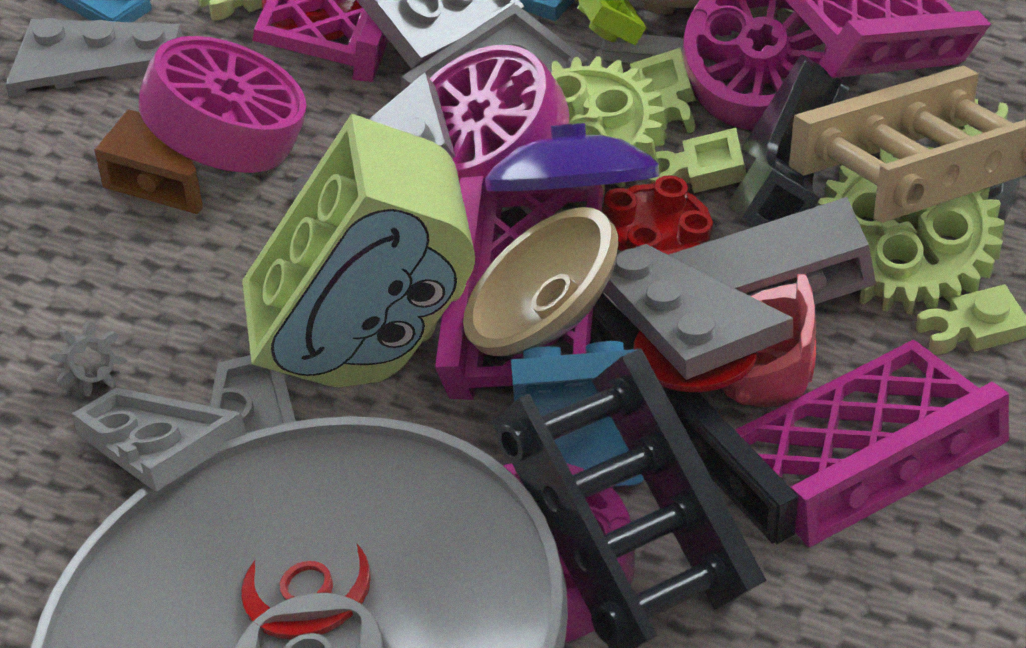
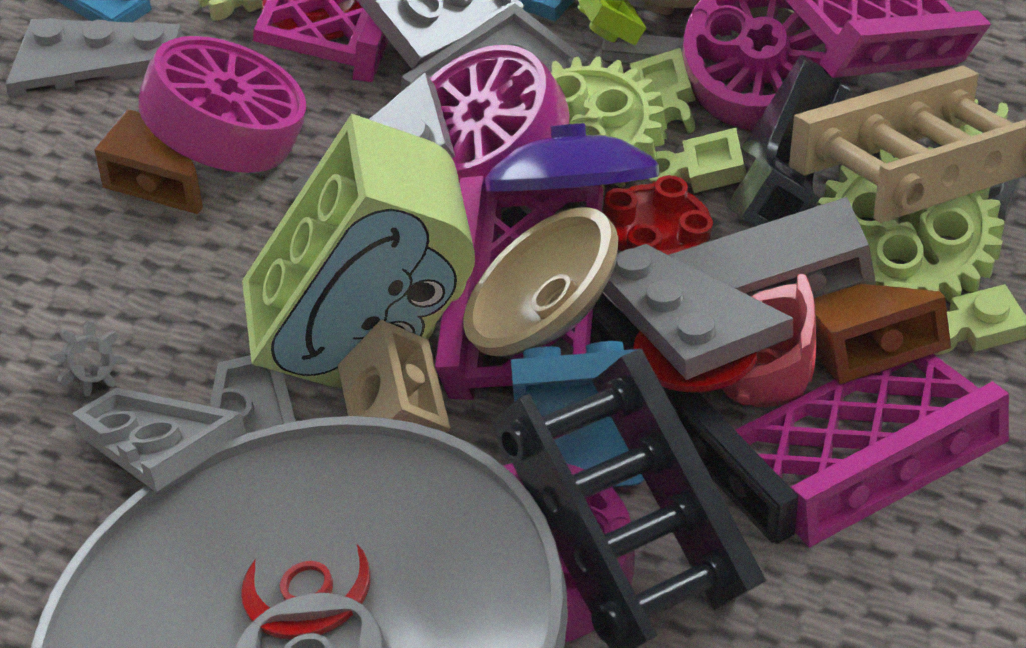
(393, 378): none -> tan brick
(878, 328): none -> dark orange slope

